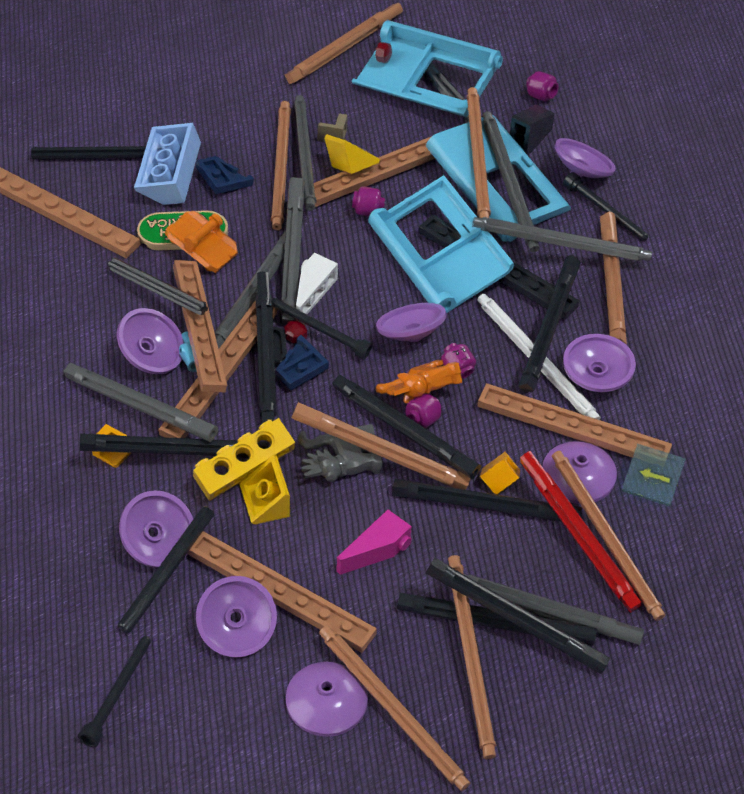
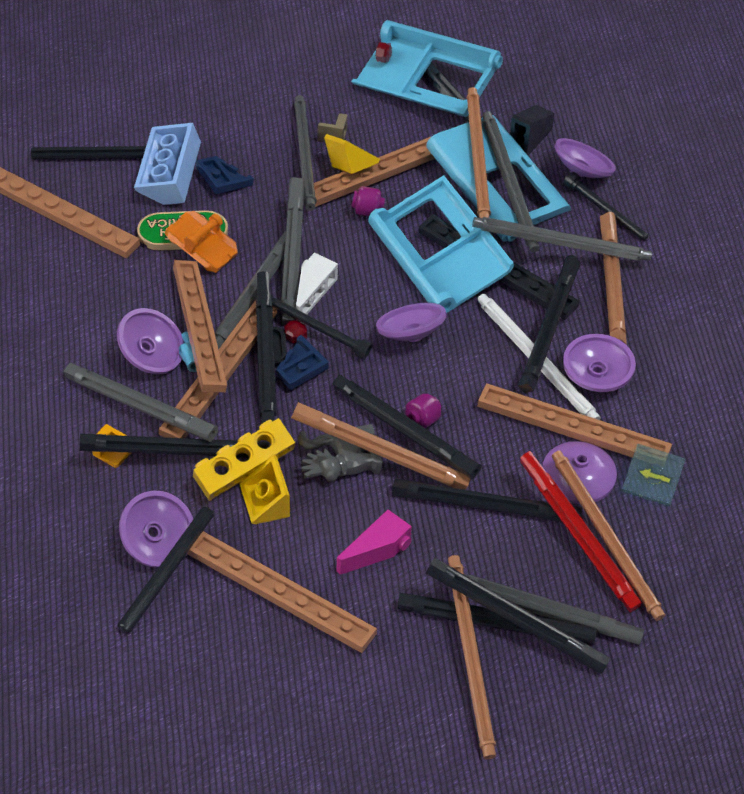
(92, 732): black piece -> none
(158, 286): black axle -> none
(240, 596): medium lavender dish -> none
(280, 166): nougat piece -> none
(321, 710): medium lavender dish -> none
(342, 43): nougat piece -> none
(395, 708): nougat piece -> none
(422, 380): orange animal -> none
(461, 354): magenta head -> none
(500, 473): light orange panel -> none
(542, 86): magenta head -> none

